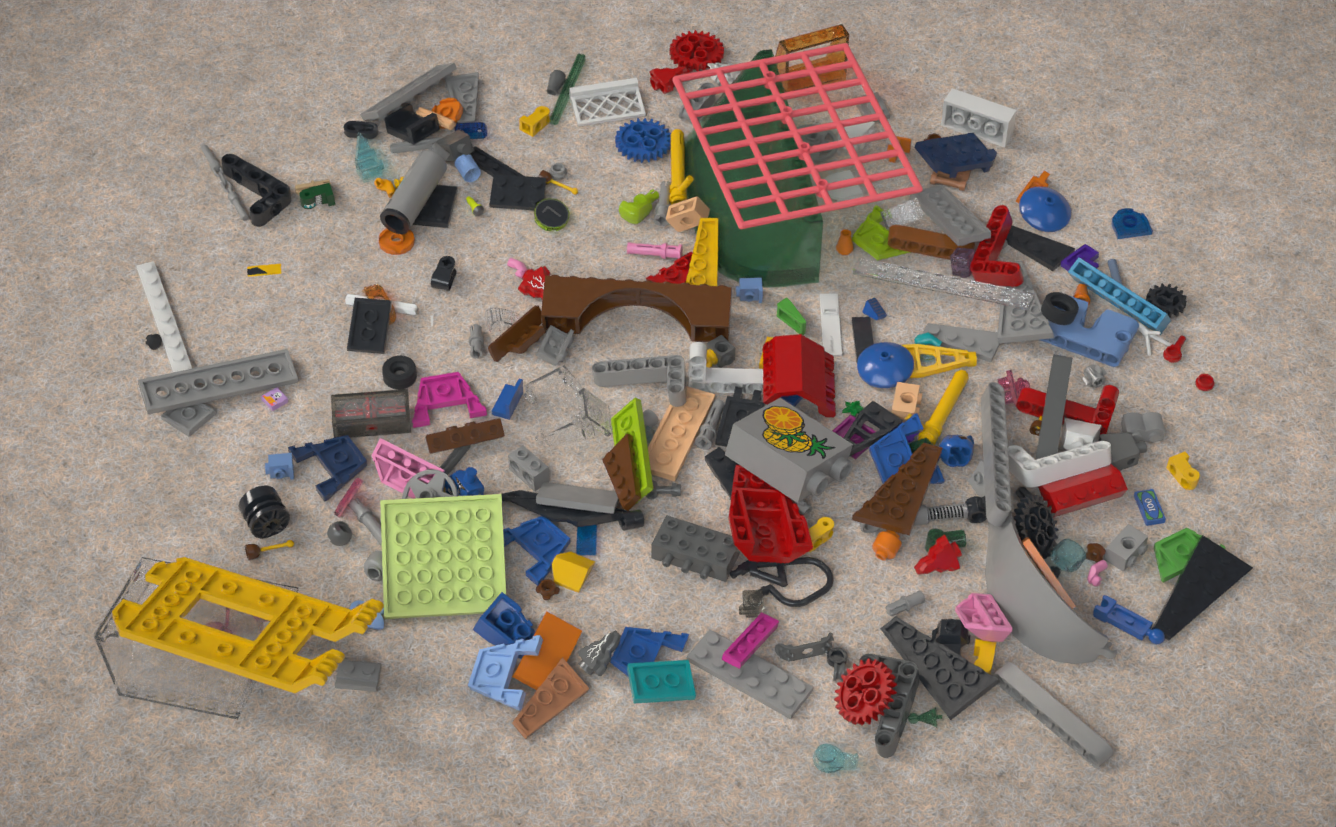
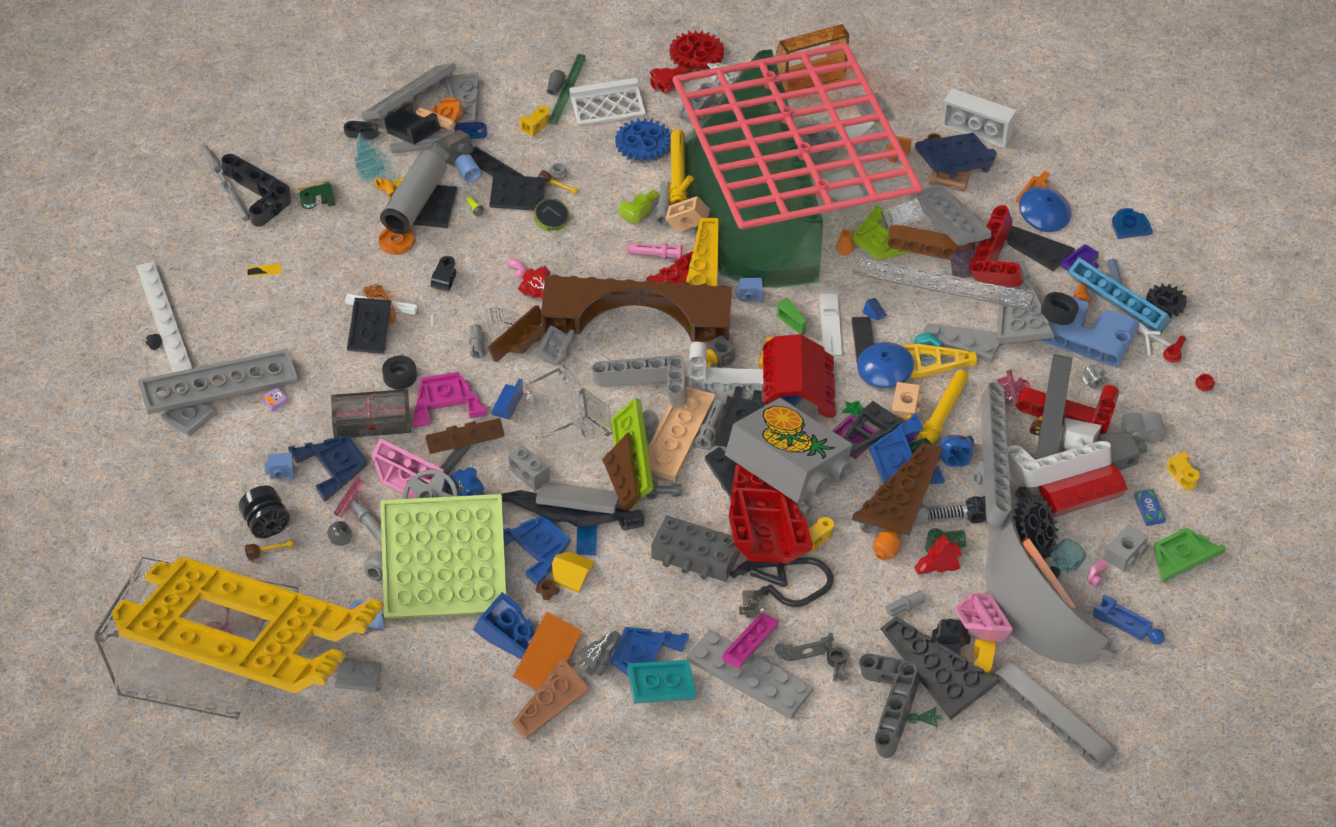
(495, 668): light blue wing -> none
(833, 759): clear light blue piece -> none
(865, 692): red gear -> none
(1095, 548): reddish brown plate -> none
(1202, 581): black wing -> none

